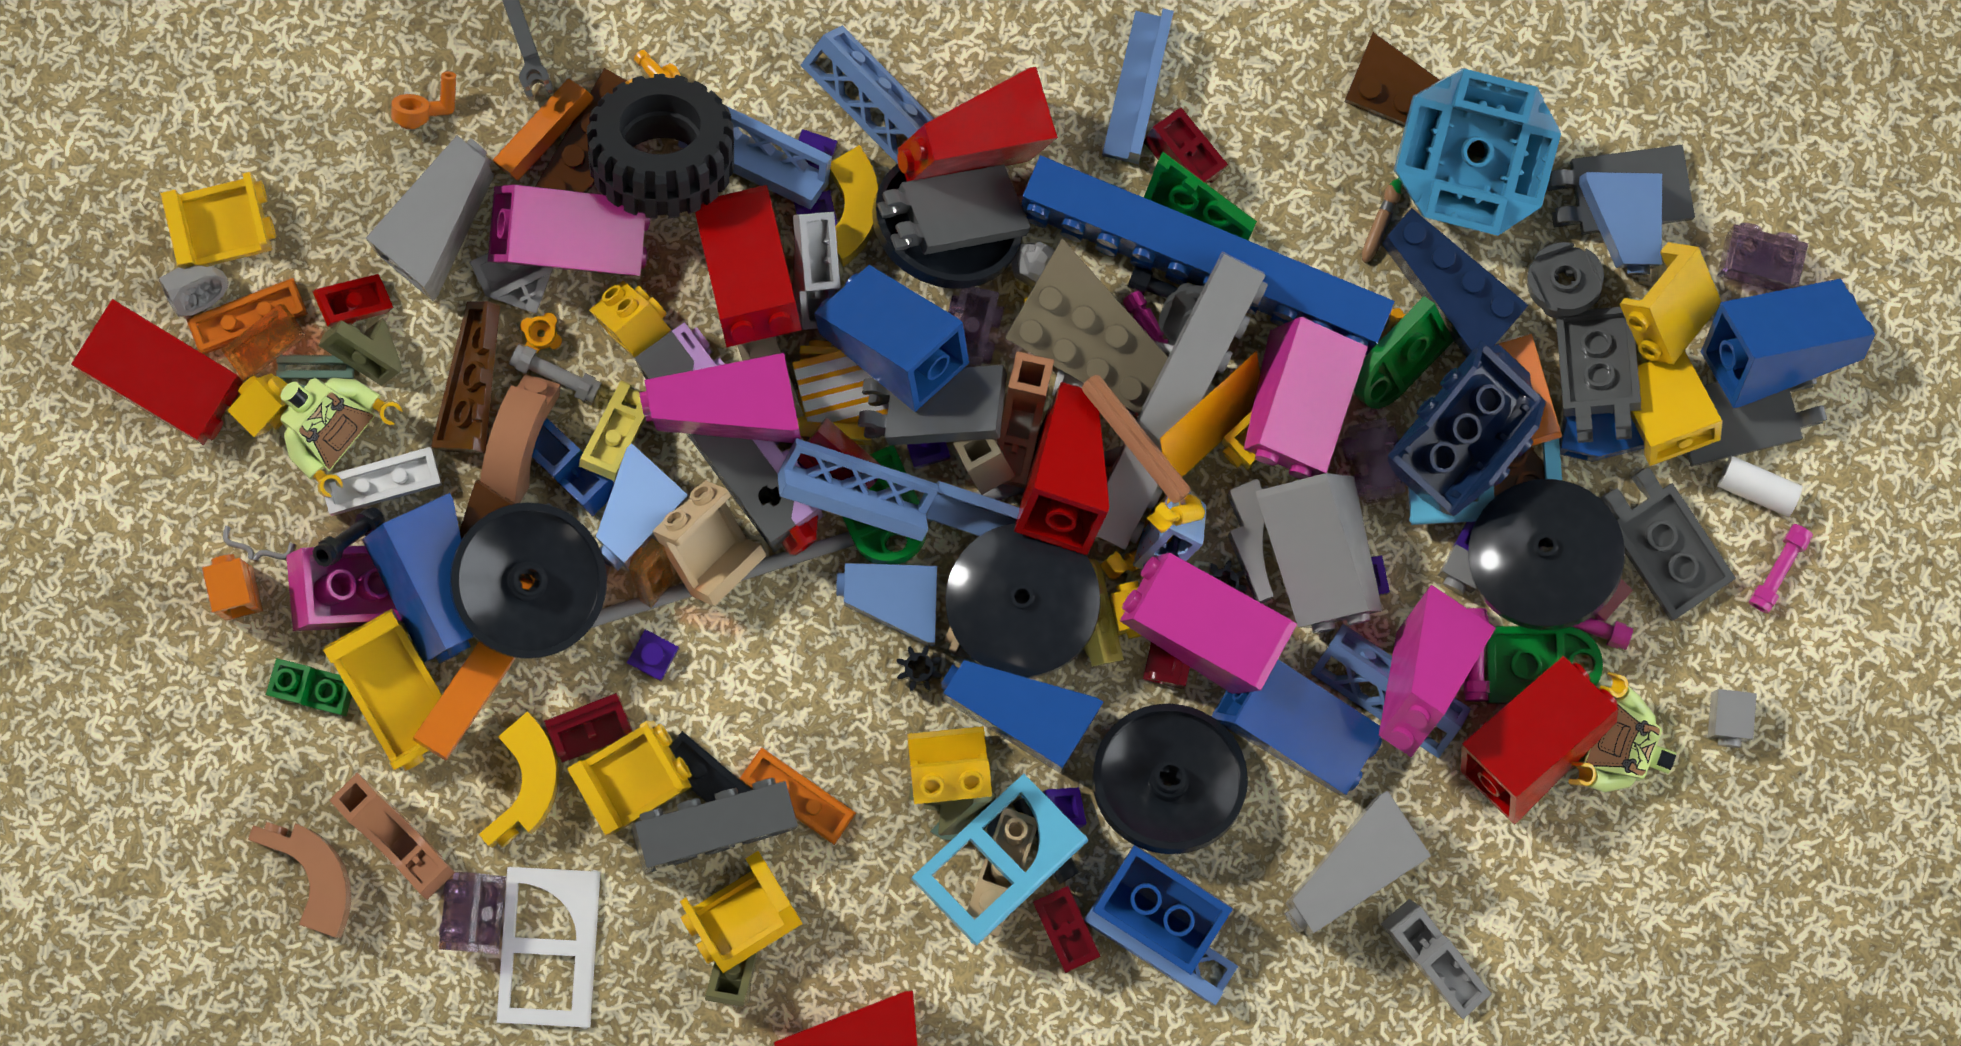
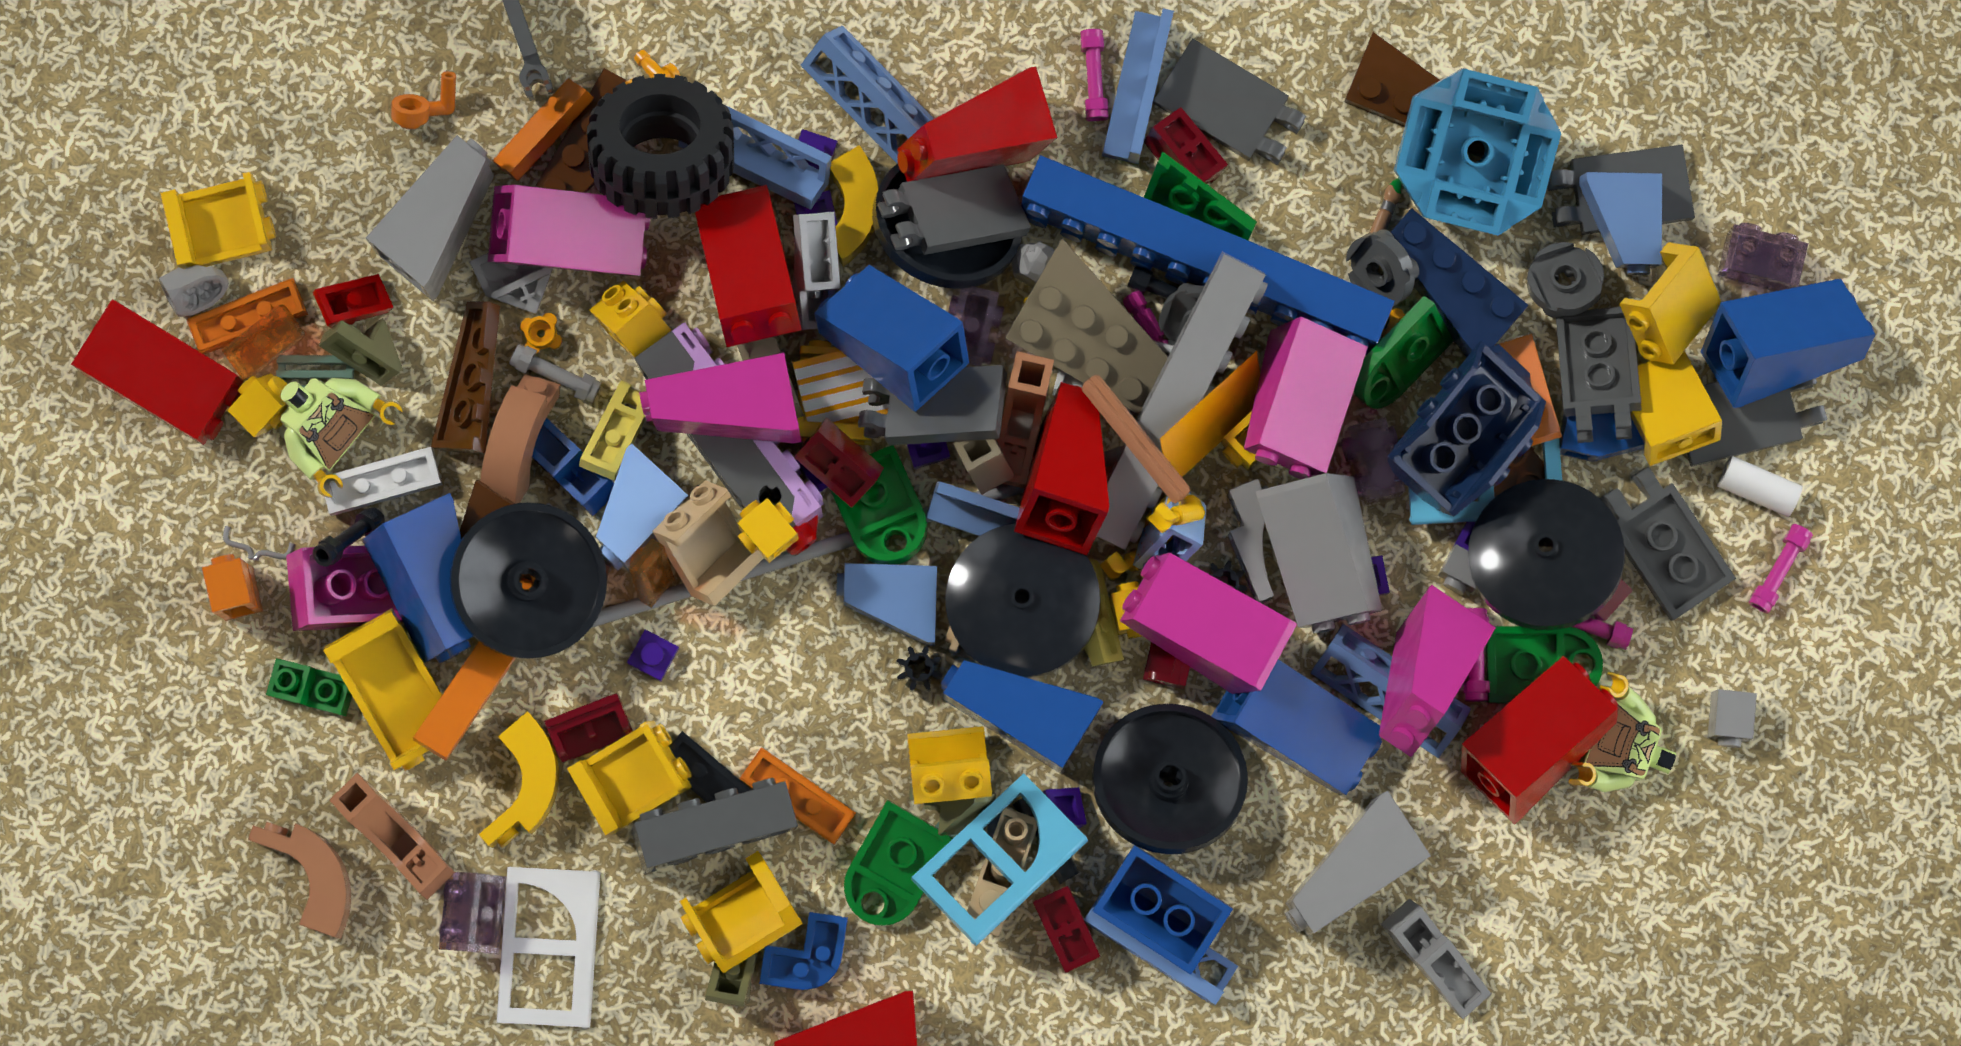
(766, 529): none -> yellow brick
(812, 966): none -> blue plate
(855, 501): medium blue fence -> none
(886, 862): none -> green tile
(1092, 44): none -> dark pink bar
(1228, 103): none -> dark grey tile
(1382, 250): none -> dark grey plate

